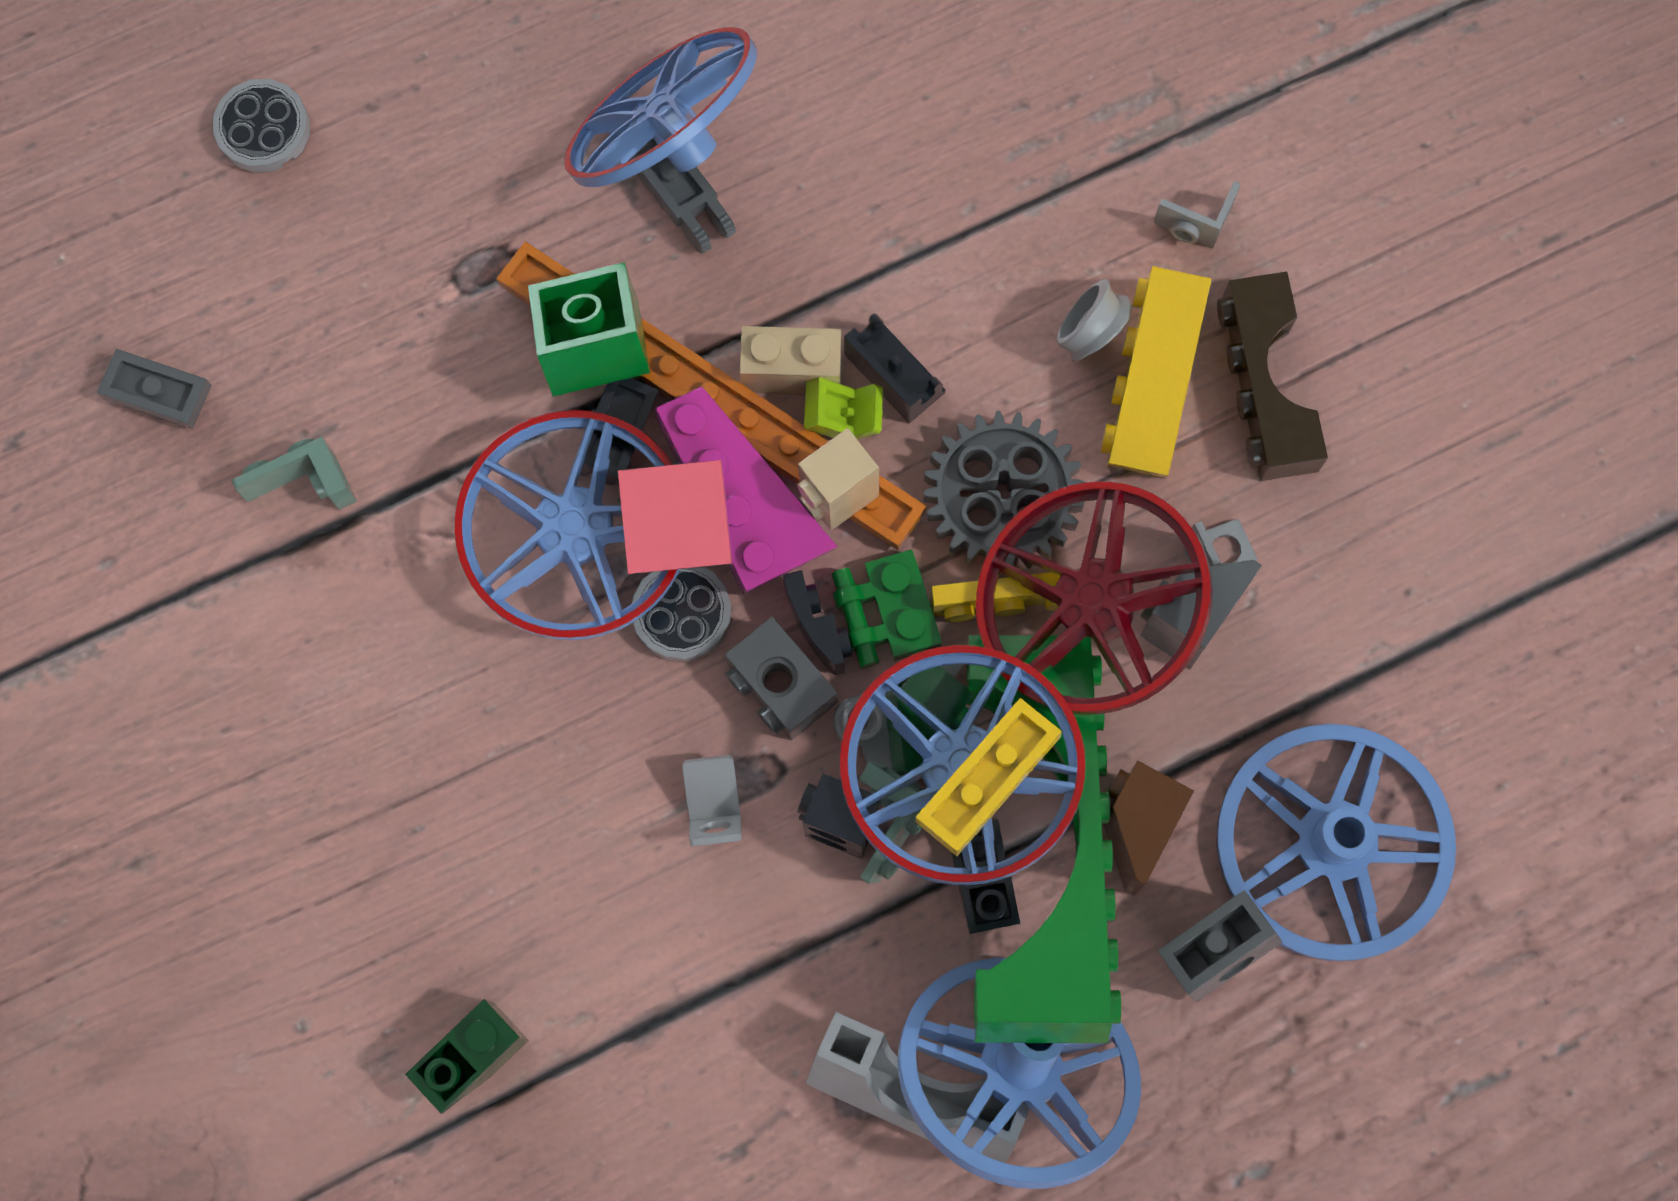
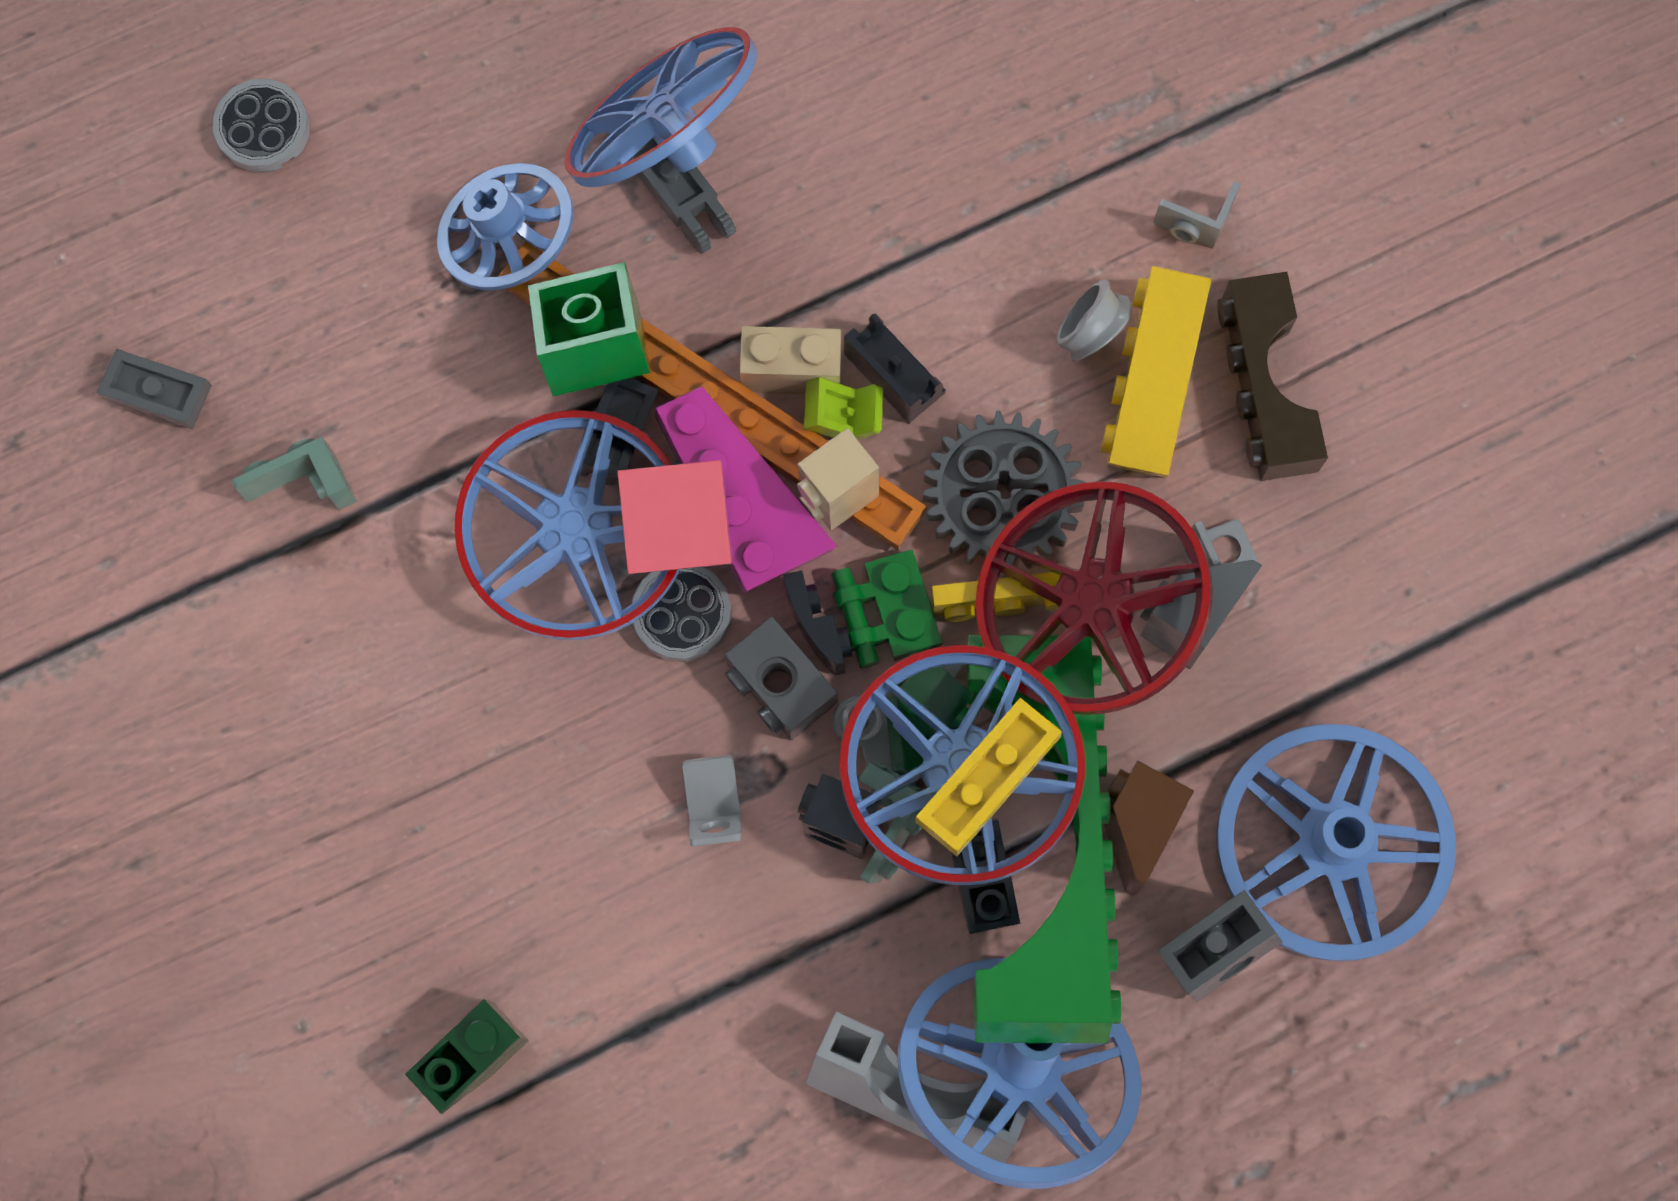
(495, 217): none -> medium blue wheel

